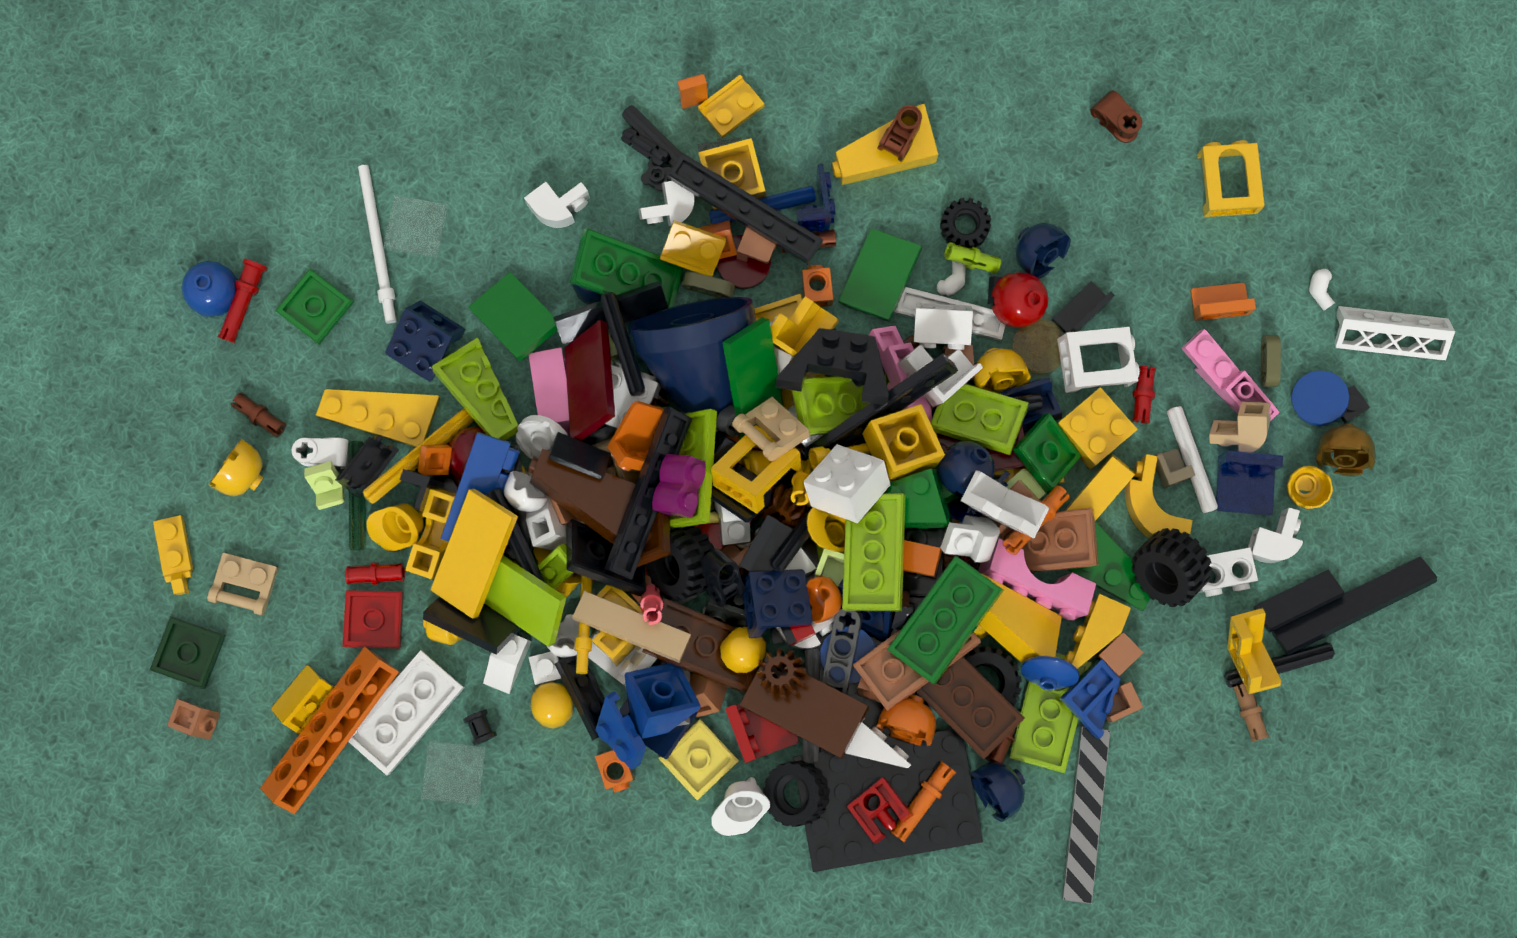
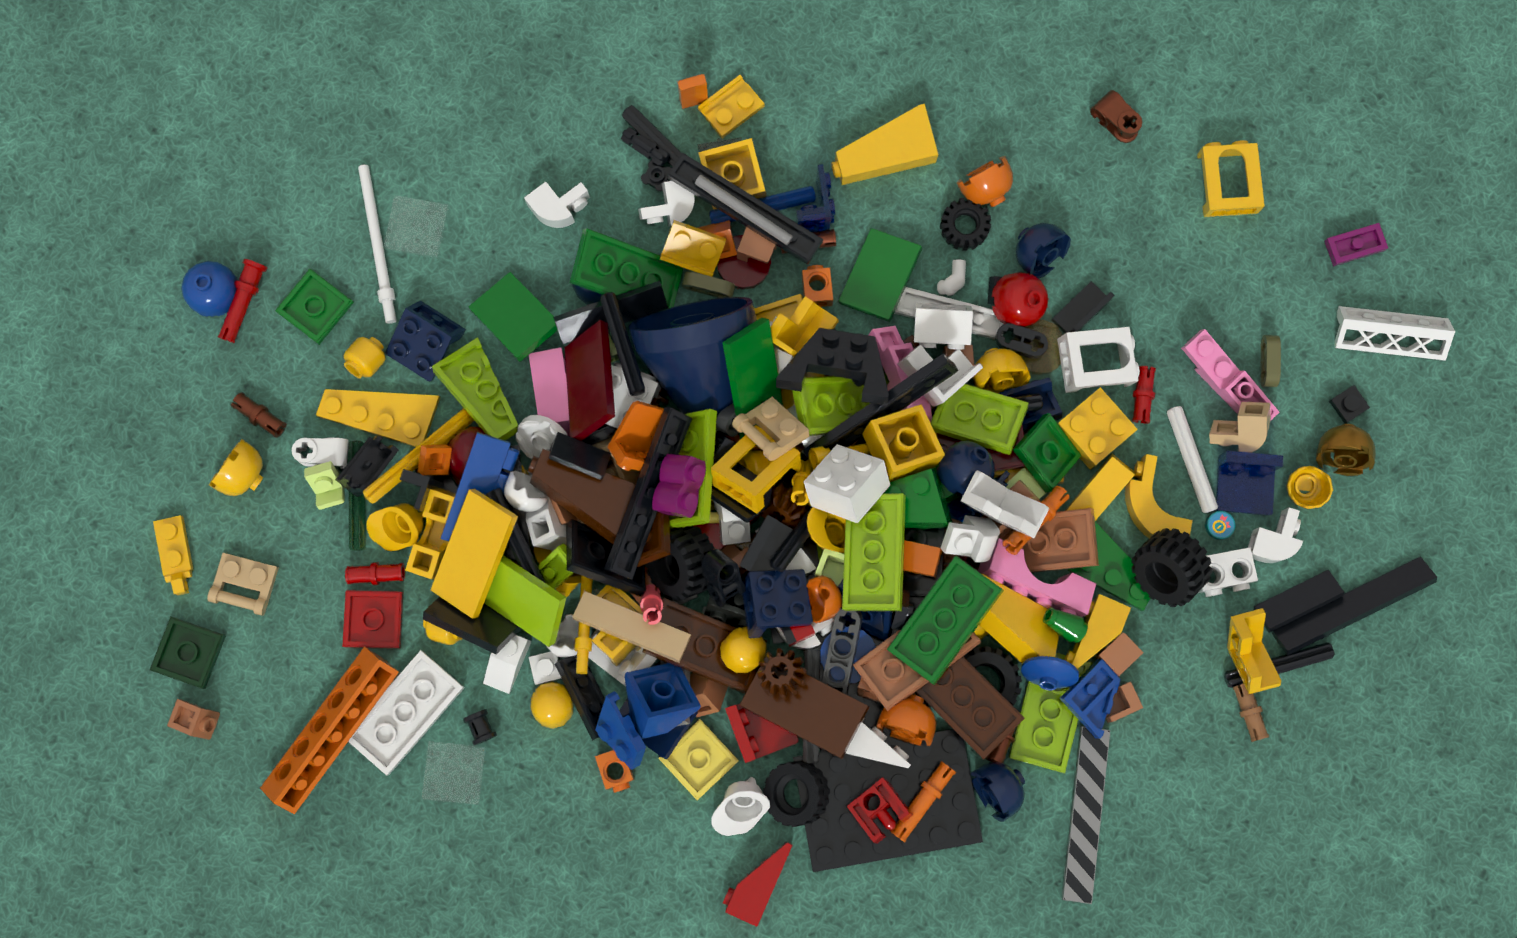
(302, 699): yellow panel -> none
(364, 357): none -> yellow head
(743, 210): none -> light grey bar
(754, 890): none -> red slope
(899, 136): copper piece -> none
(972, 258): lime pin -> none
(988, 183): none -> orange cylinder
(1023, 334): none -> black beam
(1067, 625): none -> green cone
(1172, 468): dark tan panel -> none
(1220, 525): none -> tile
(1221, 301): orange panel -> none
(1319, 286): white arm -> none
(1320, 398): blue tile -> none
(1356, 244): none -> magenta plate

